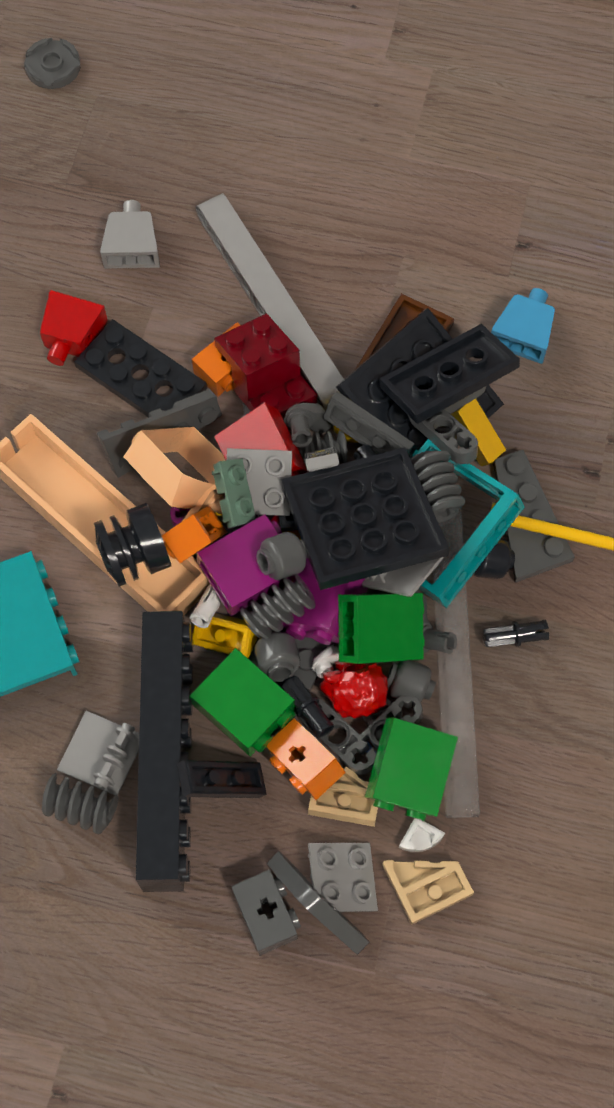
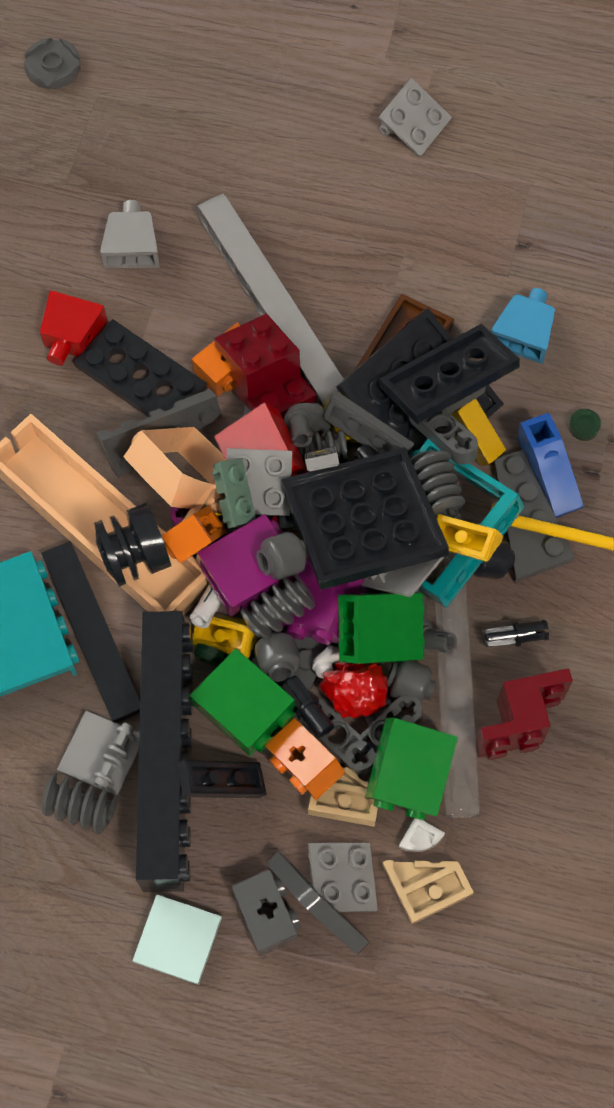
(92, 632): none -> black tile
(177, 939): none -> light aqua tile
(209, 654): none -> clear green tile
(414, 117): none -> light grey hinge
(469, 538): none -> yellow slope
(523, 714): none -> dark red bracket
(550, 463): none -> blue slope
(584, 424): none -> clear green tile

